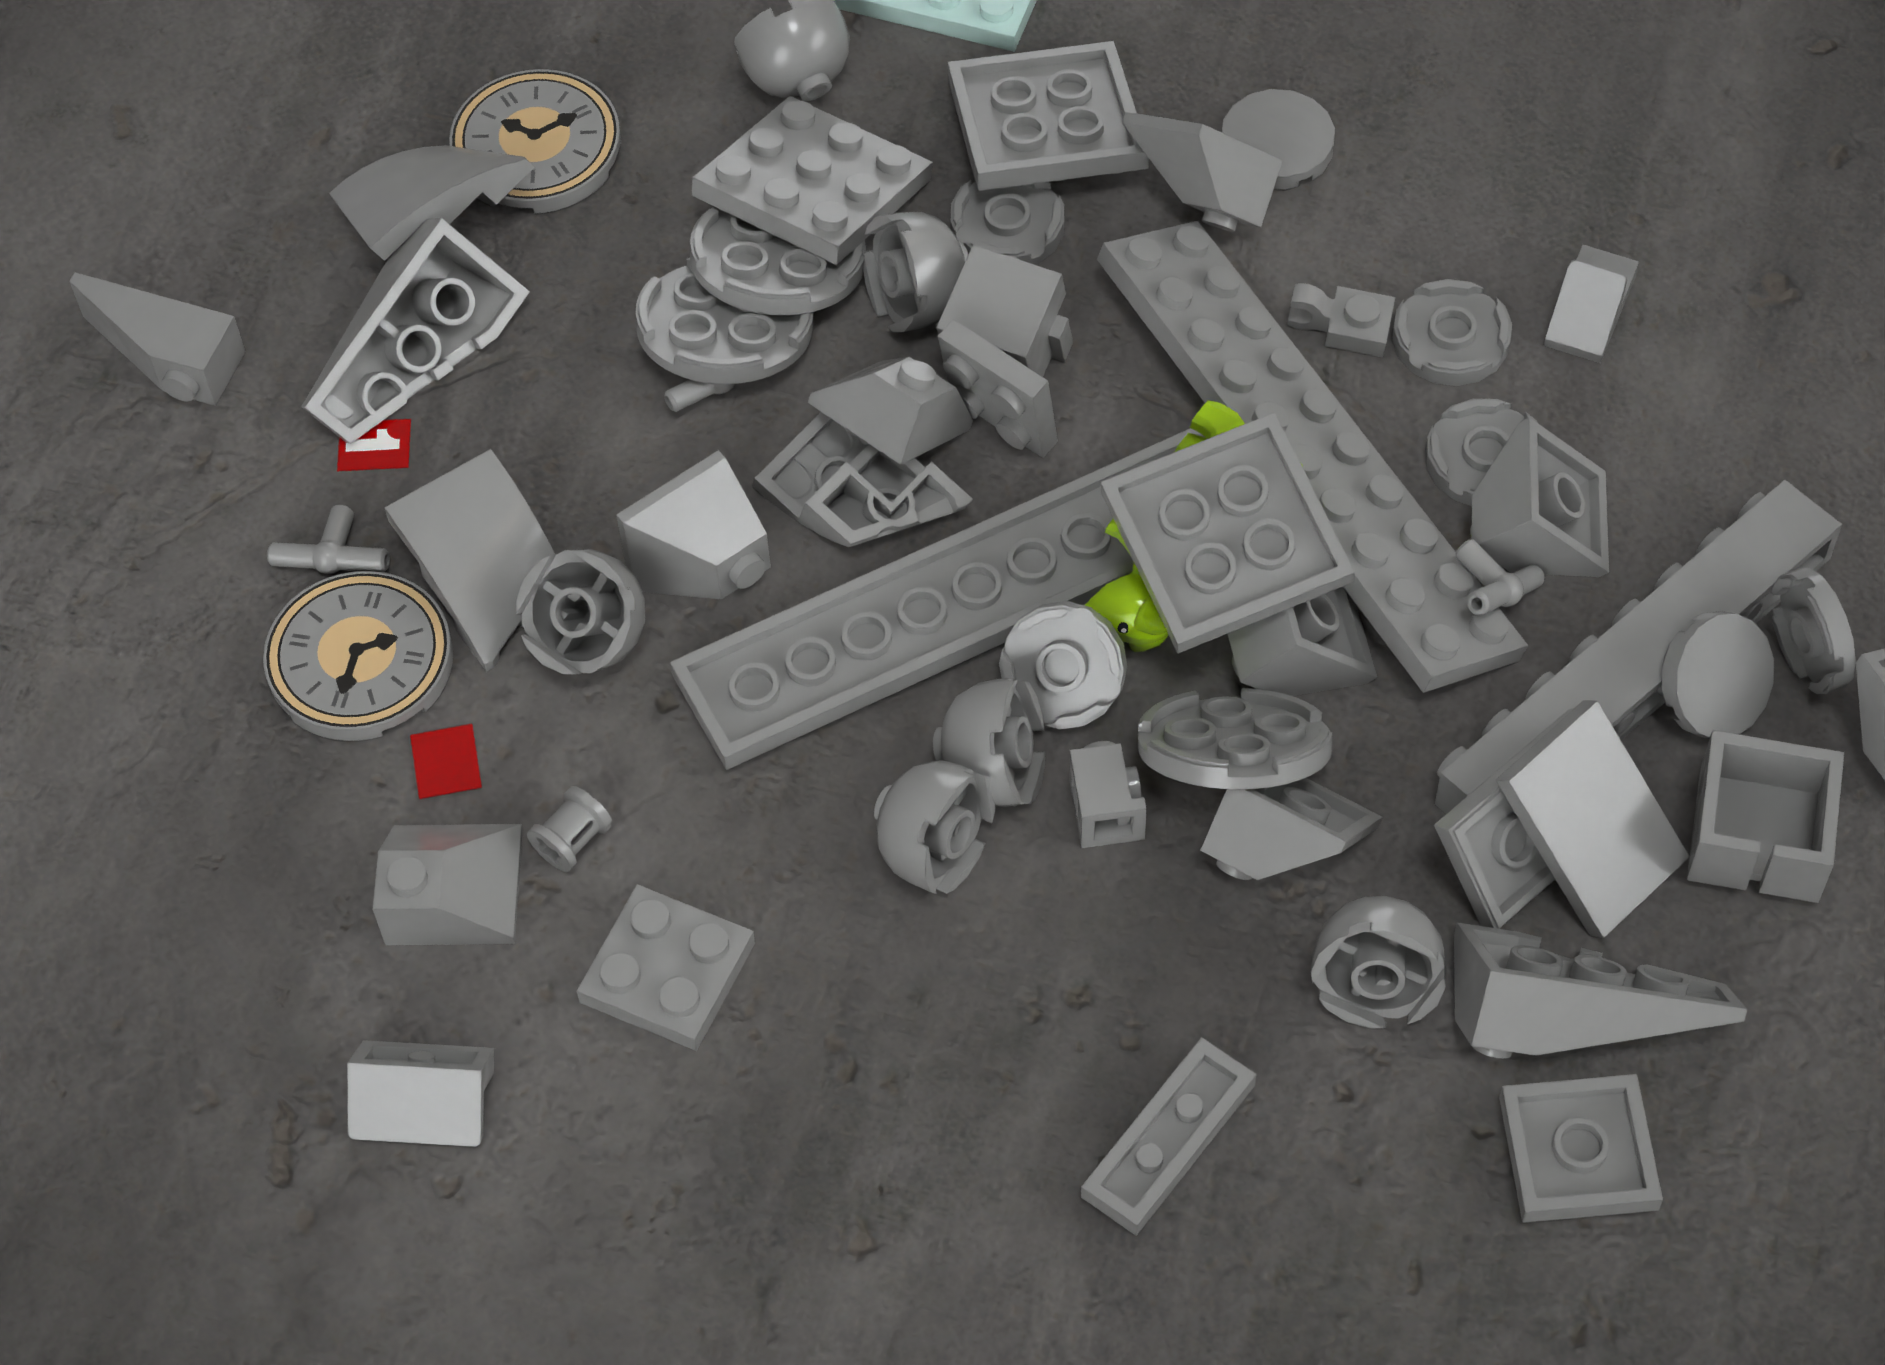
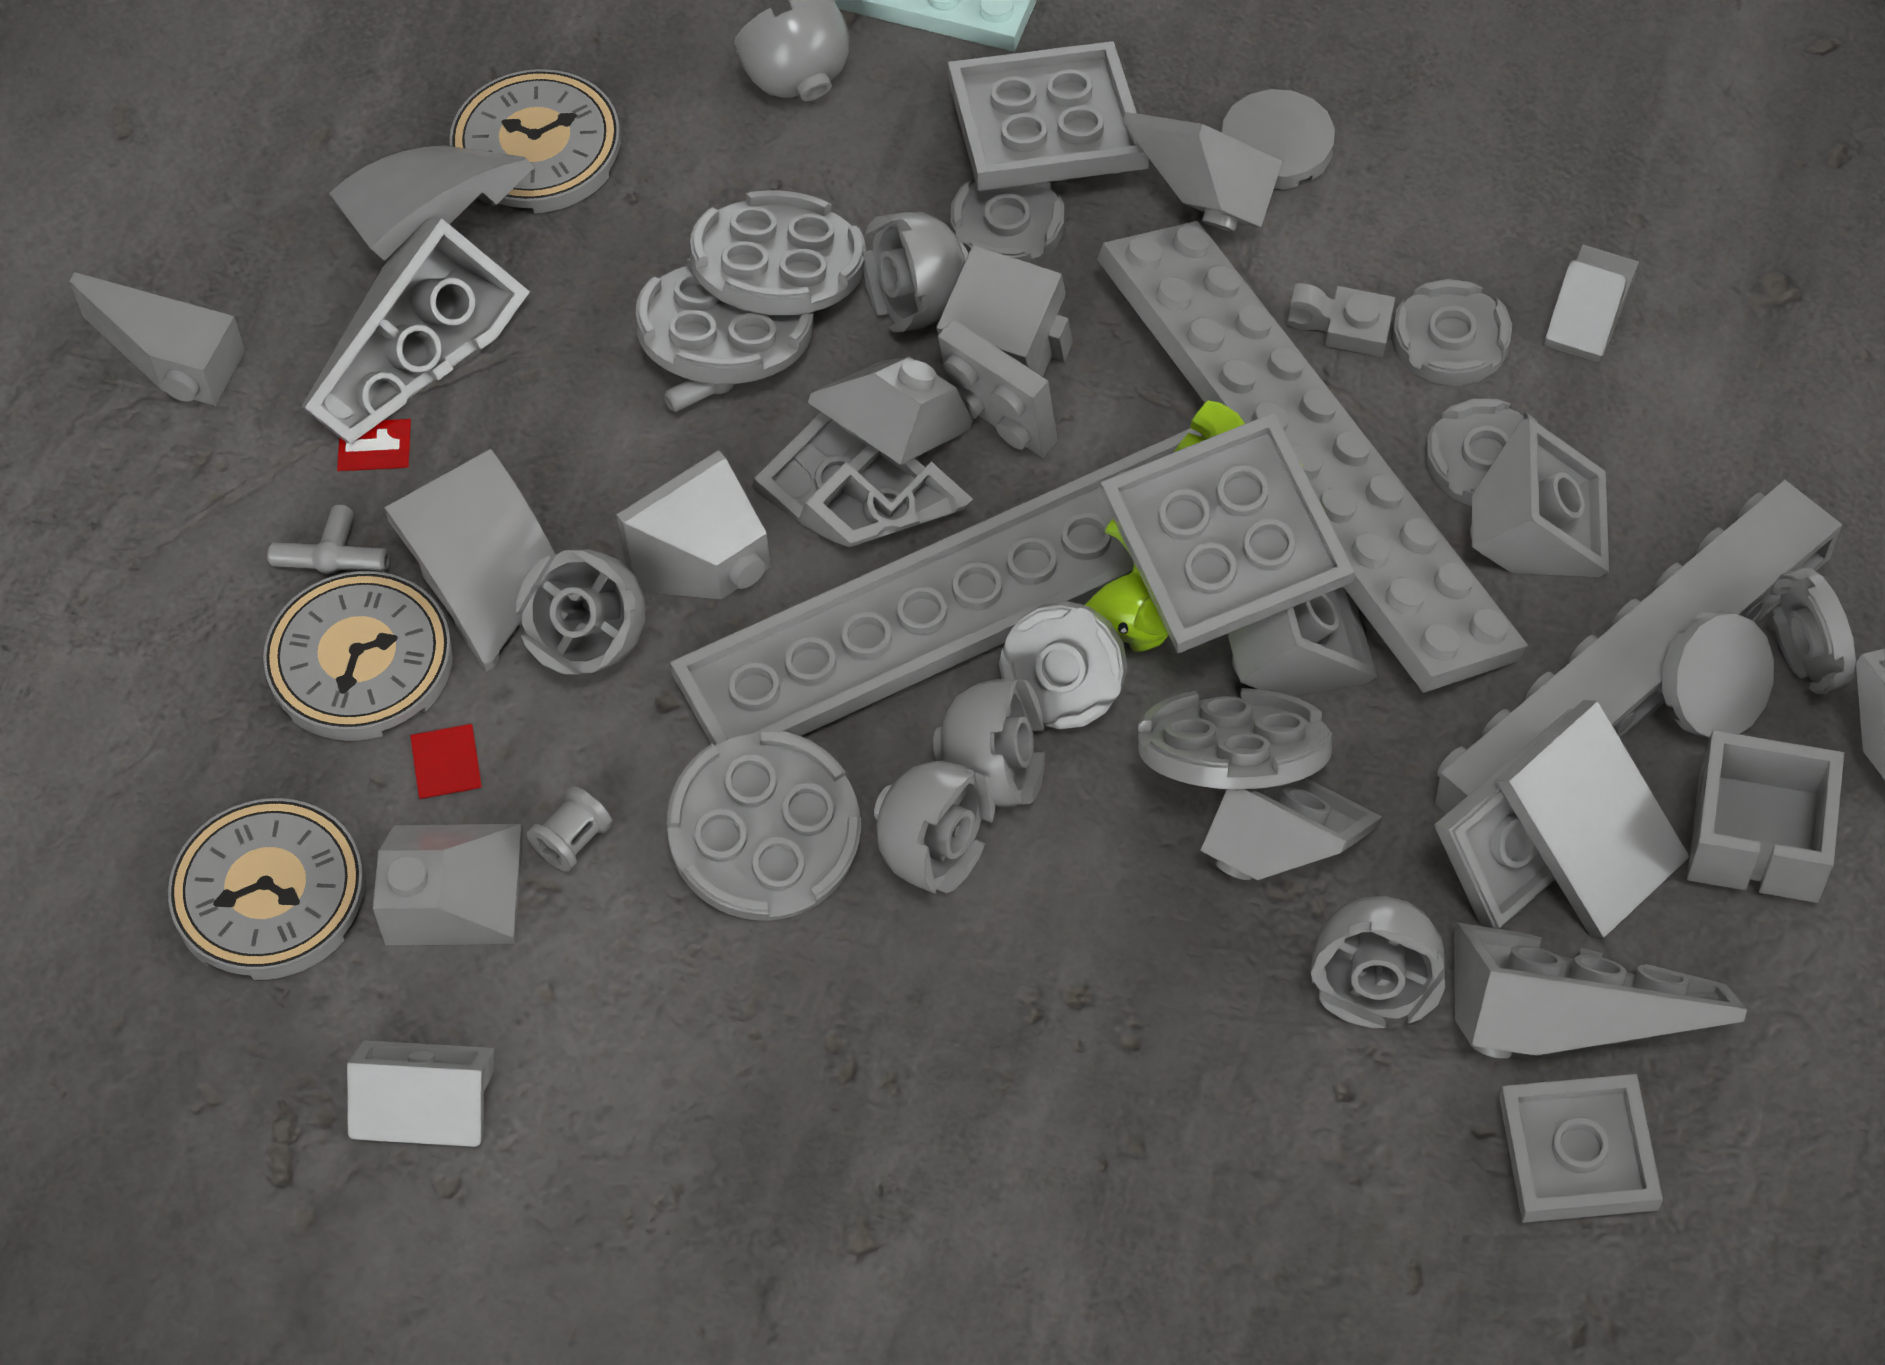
(266, 888): none -> tile
(666, 967): light grey plate -> none
(763, 825): none -> light grey tile
(811, 179): light grey plate -> none
(1106, 796): light grey brick -> none
(1168, 1136): light grey plate -> none
(1500, 586): light grey piece -> none

